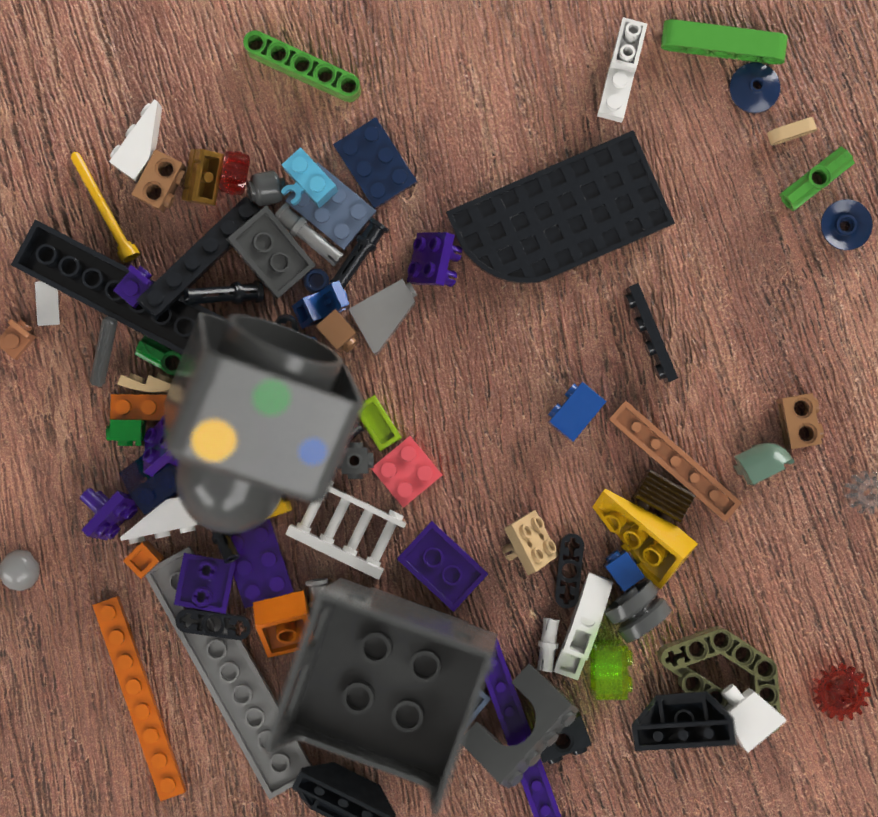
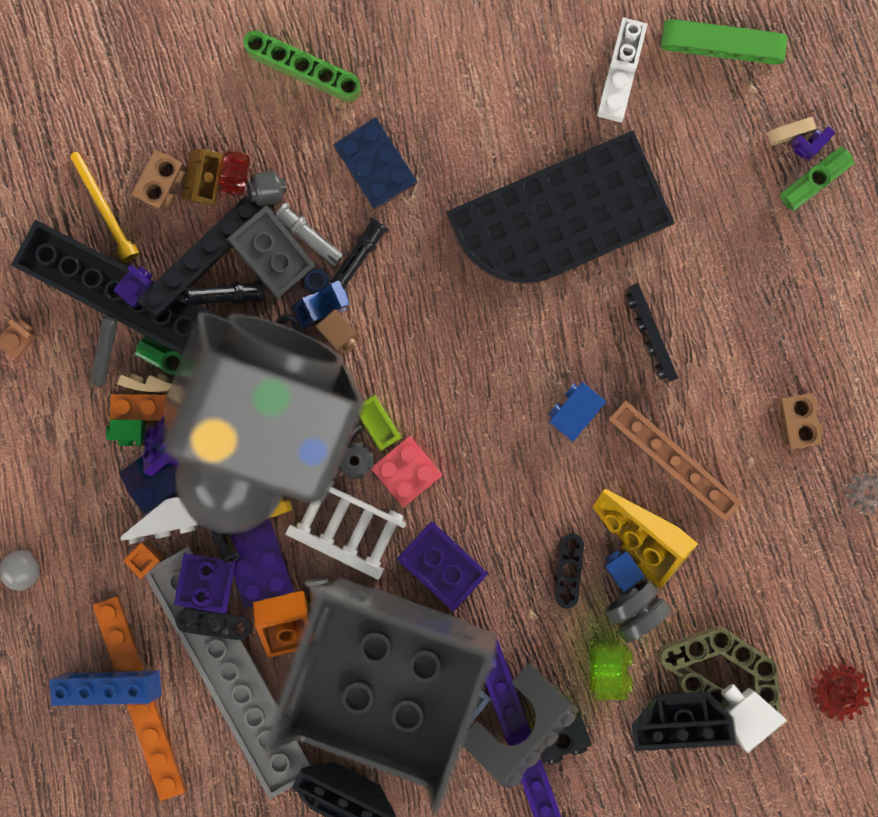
(46, 304): white sticker -> none
(105, 688): none -> blue brick
(108, 513): dark purple plate -> none
(139, 144): white slope -> none
(308, 179): medium azure brick -> none
(340, 216): sand blue plate -> none
(383, 313): light grey slope -> none
(432, 258): dark purple plate -> none
(530, 543): tan plate -> none
(548, 644): white pin -> none
(583, 626): white slope -> none
(663, 496): dark brown brick -> none
(752, 99): dark blue dish -> none
(761, 462): sand green brick -> none
(810, 147): none -> dark purple bracket
(858, 222): dark blue dish -> none

